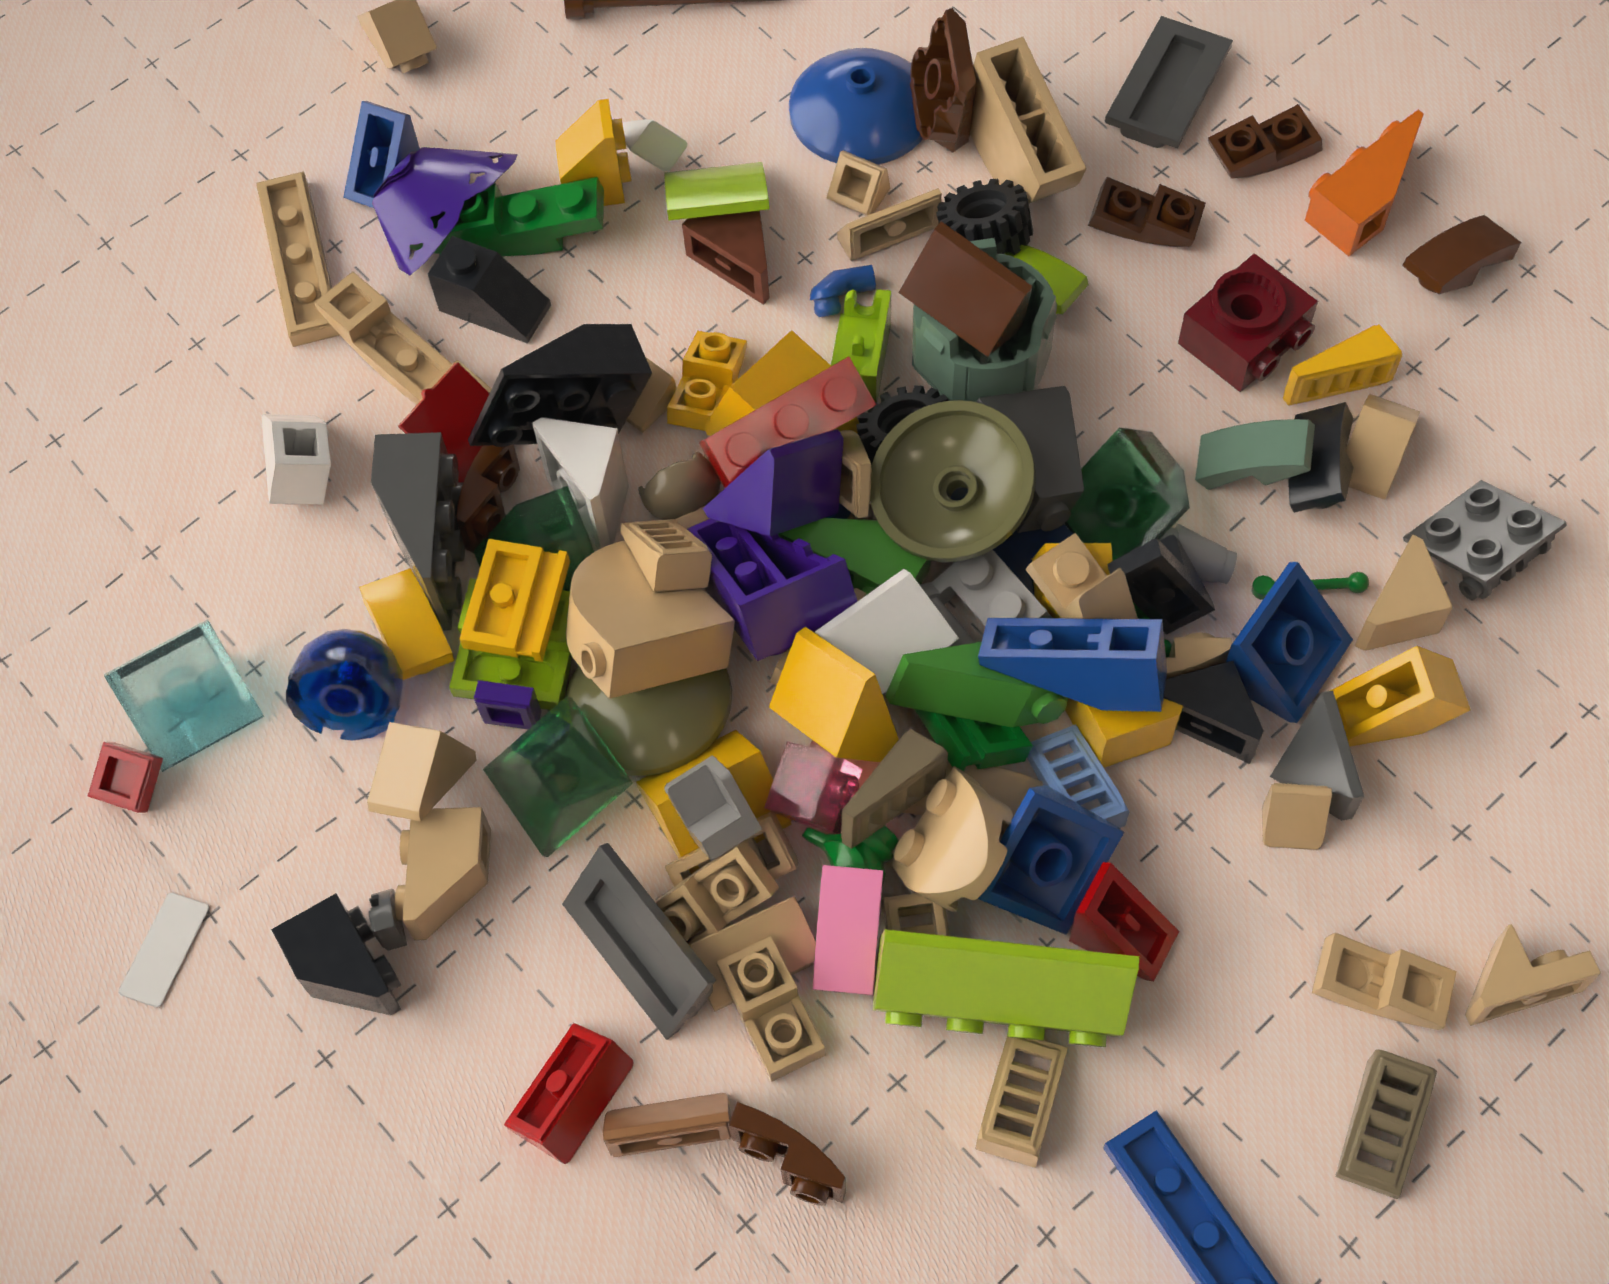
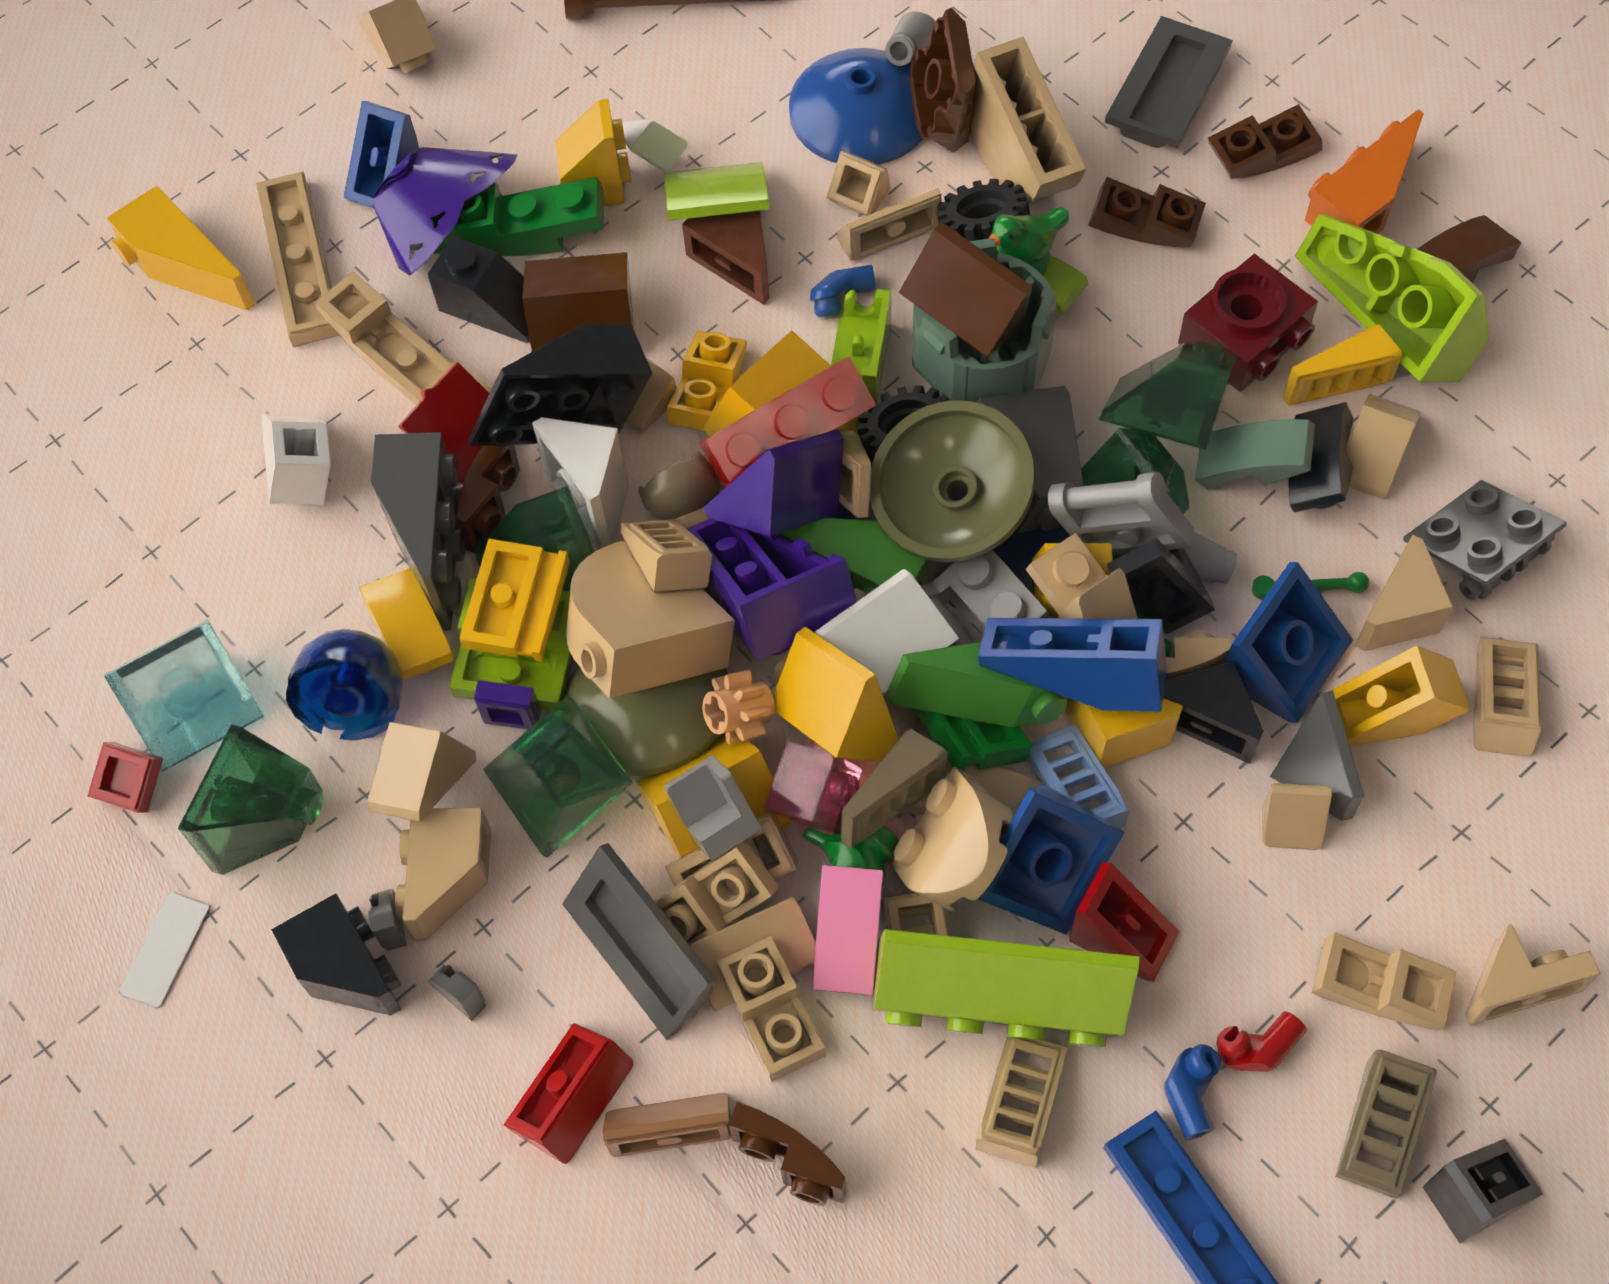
(174, 250): none -> yellow slope
(249, 803): none -> clear green slope
(458, 991): none -> dark grey tile
(575, 292): none -> reddish brown slope
(738, 707): none -> light nougat gear
(910, 33): none -> light grey cone
(1029, 236): none -> green animal
(1121, 513): none -> light grey plate
(1174, 394): none -> clear green slope
(1186, 1087): none -> blue arm
(1260, 1052): none -> red arm
(1414, 296): none -> lime wedge
(1481, 1189): none -> black slope
(1506, 728): none -> tan slope

